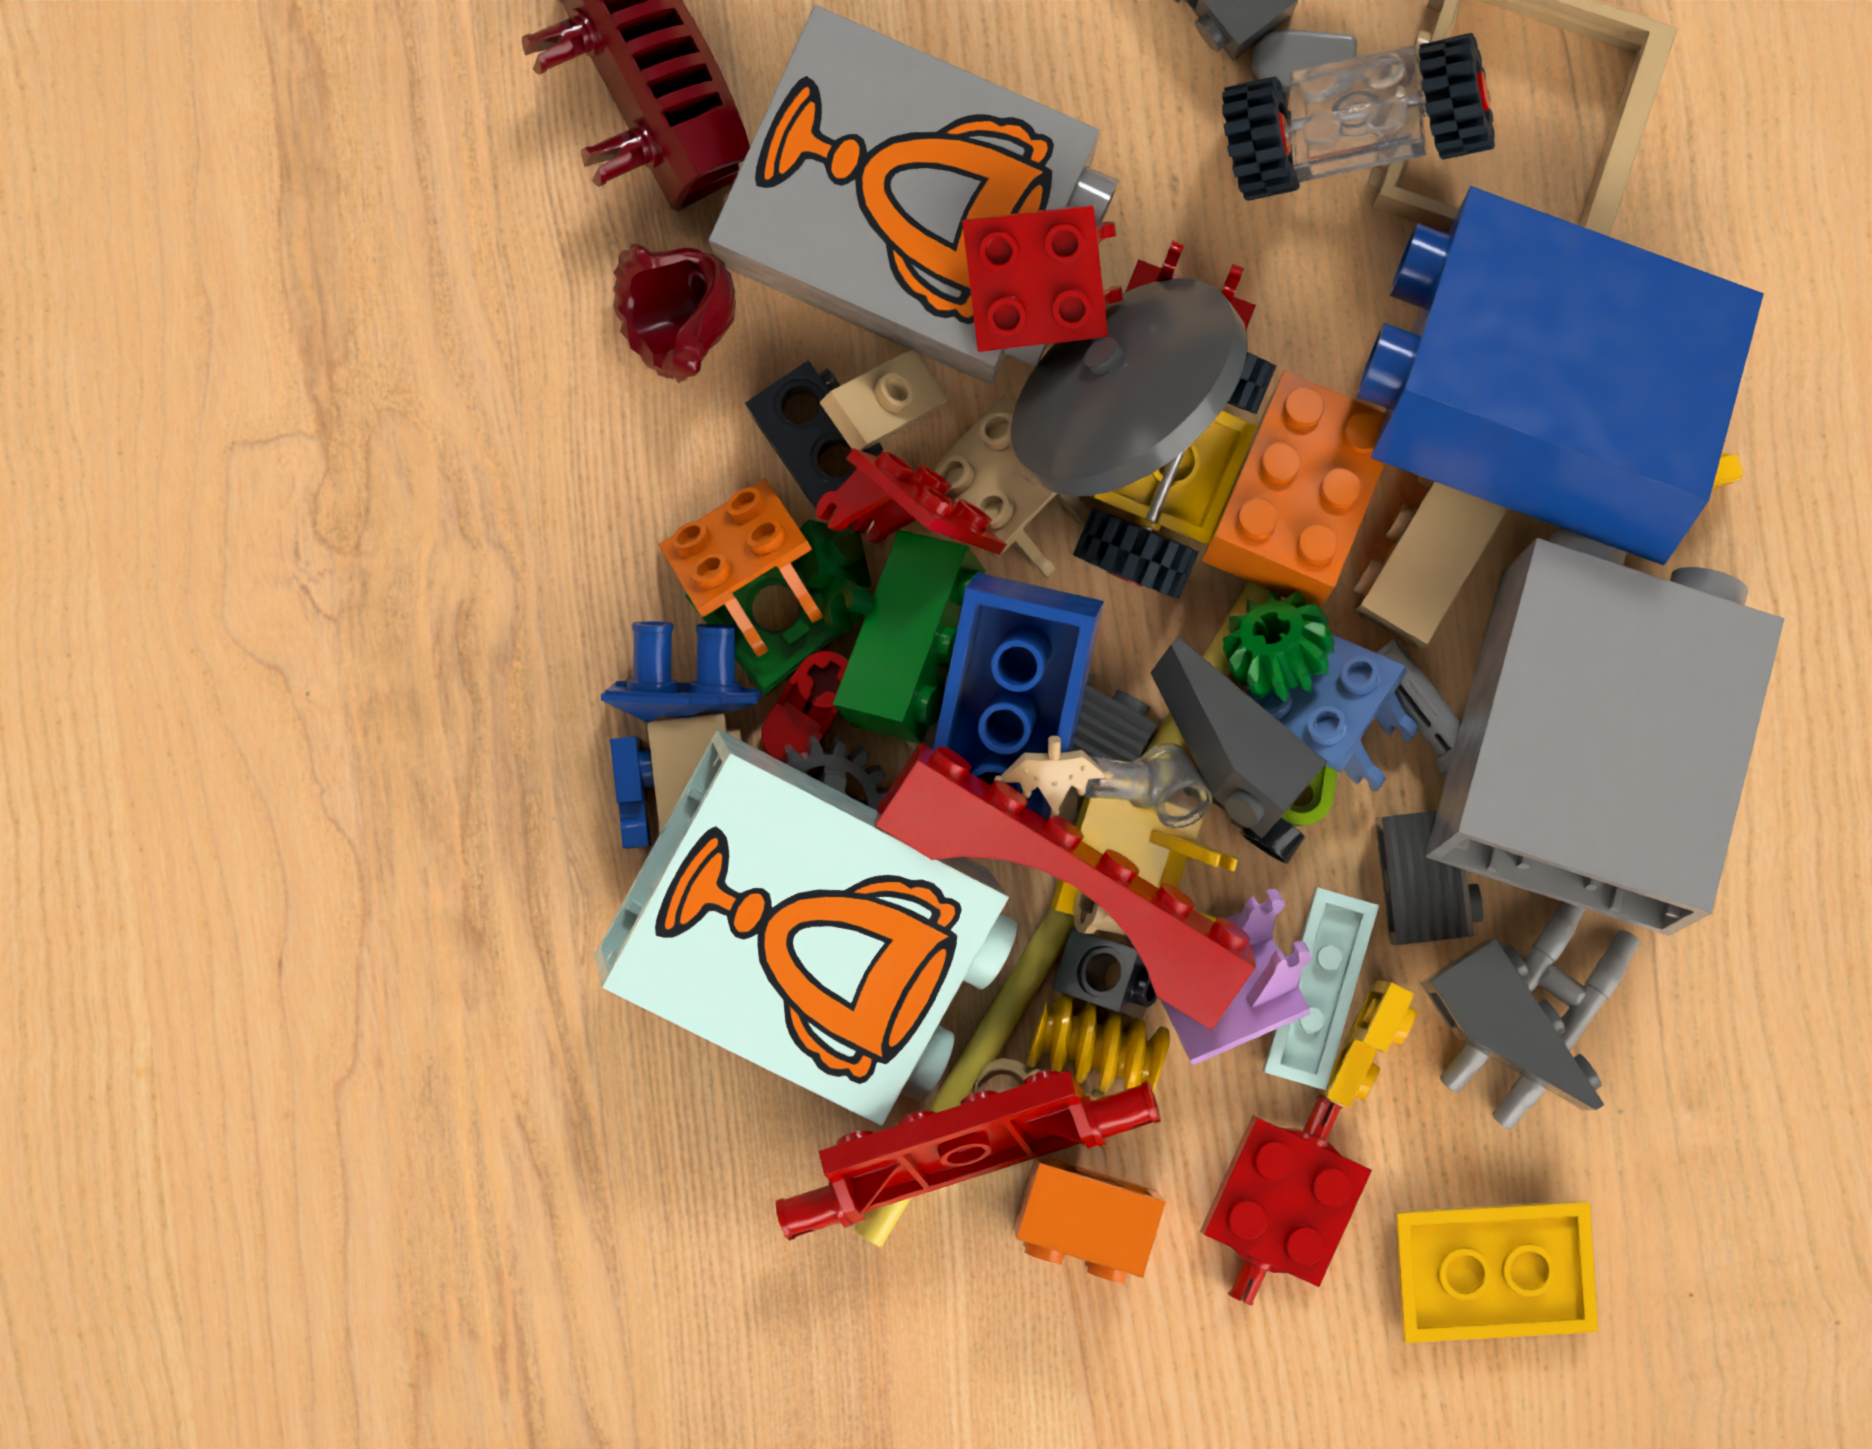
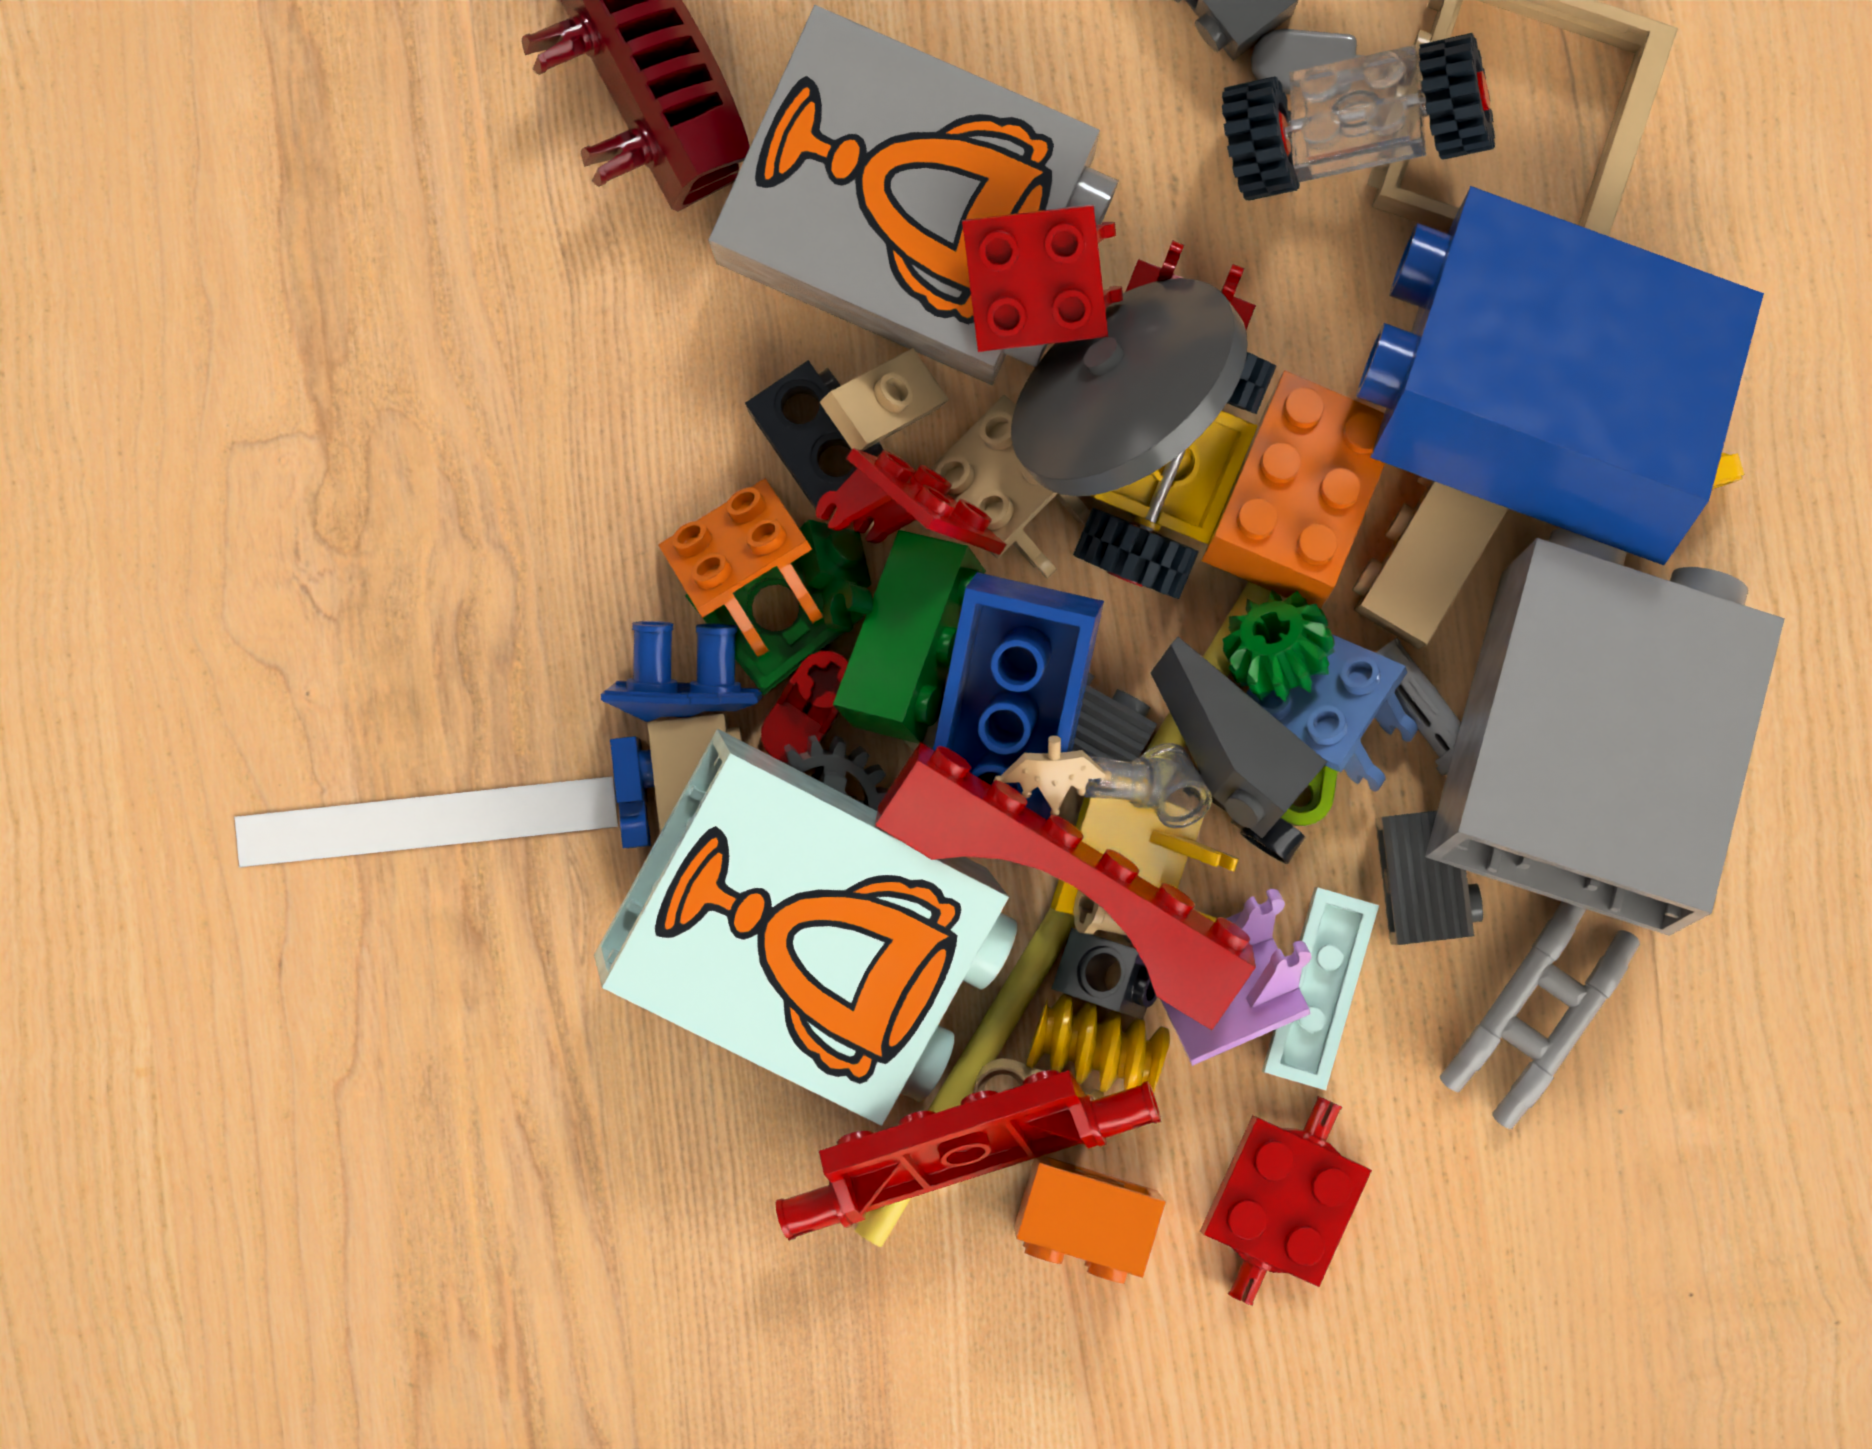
(426, 821): none -> white sticker
(673, 306): dark red hair -> none
(1380, 1021): yellow plate -> none
(1496, 1013): dark grey slope -> none
(1496, 1271): yellow plate -> none

